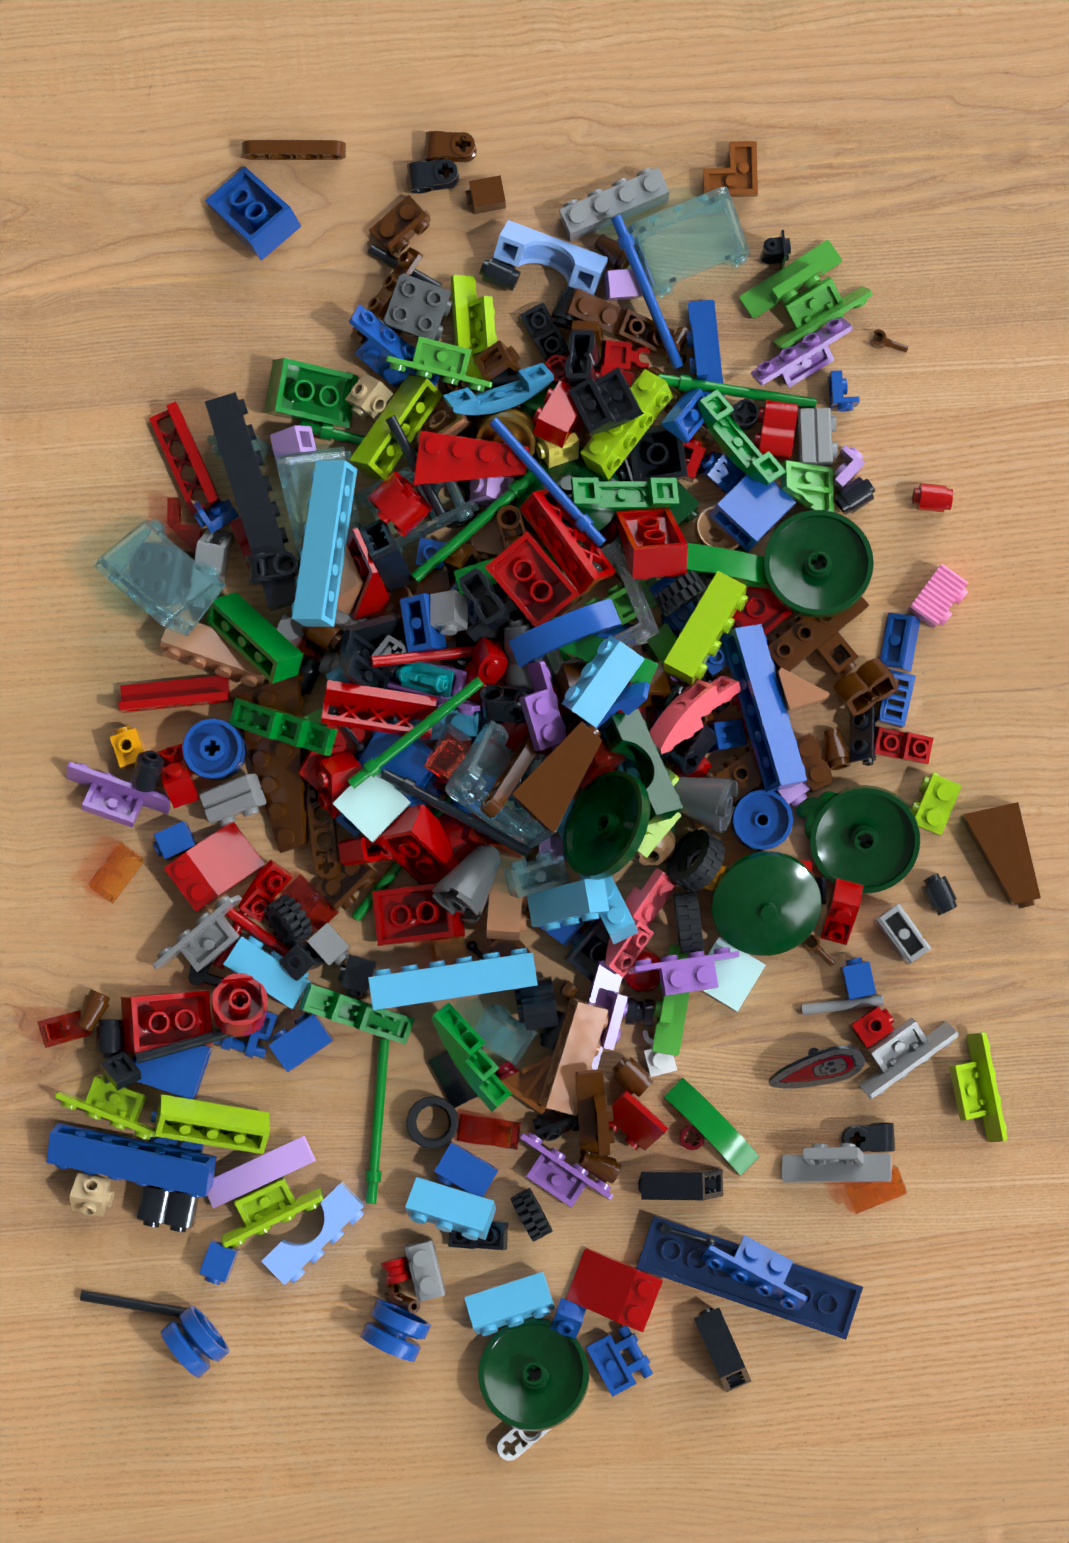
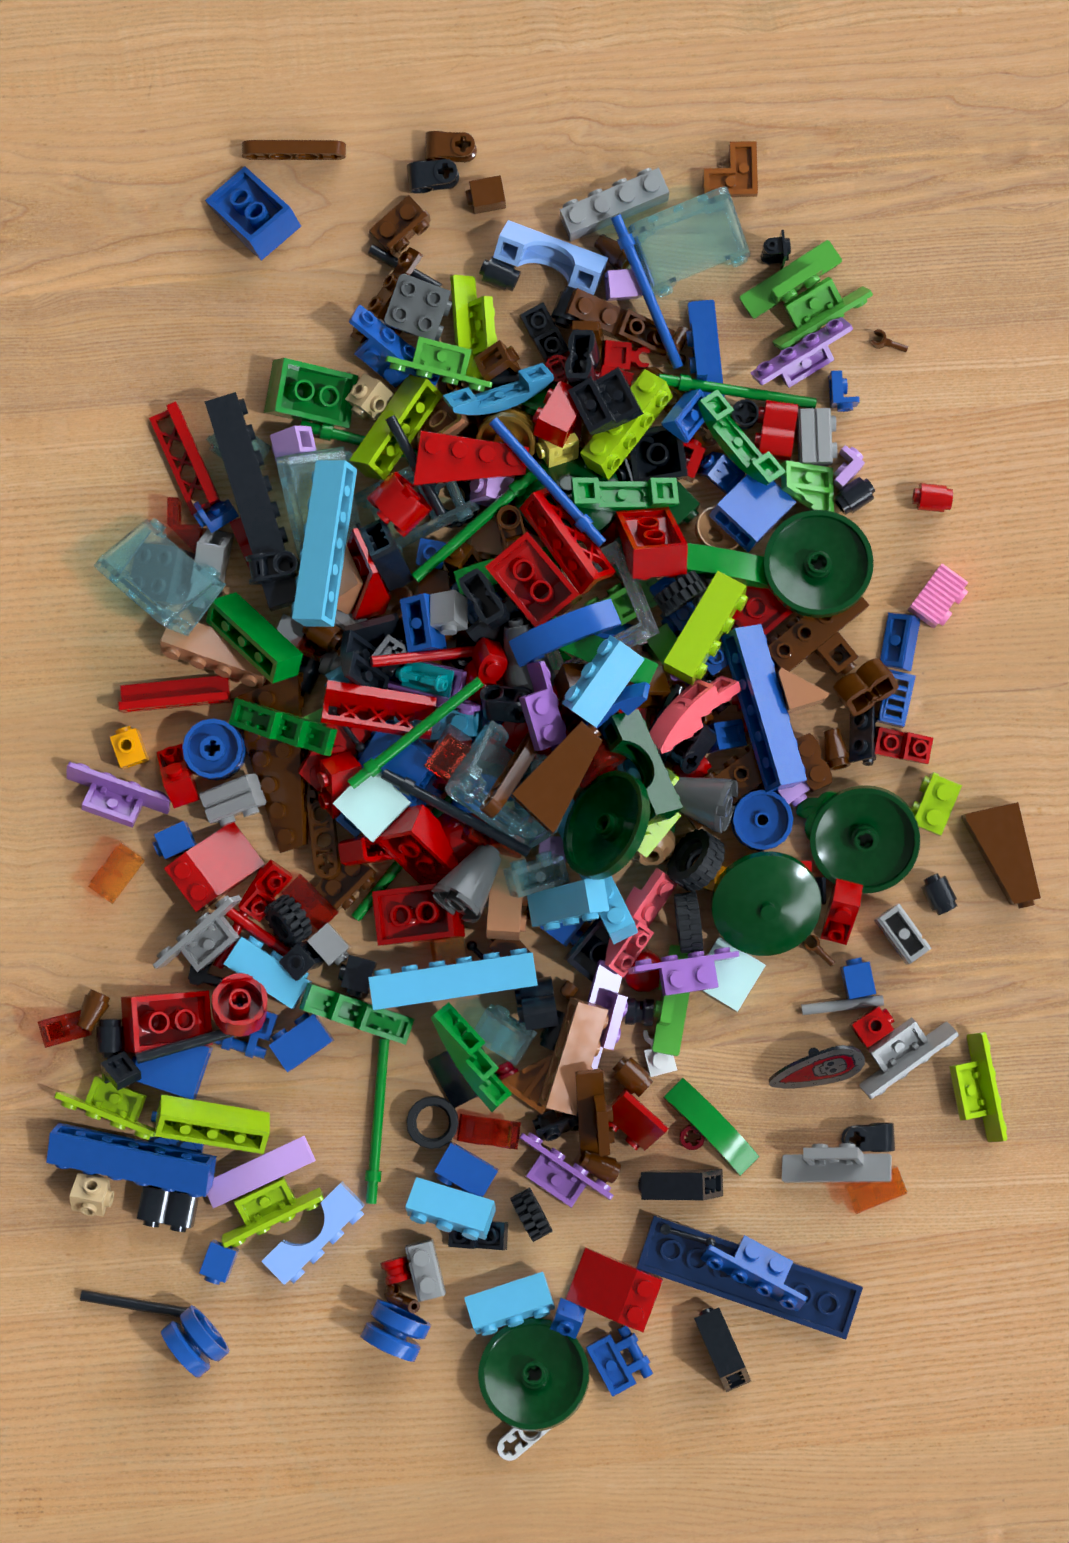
(147, 771): black brick -> none

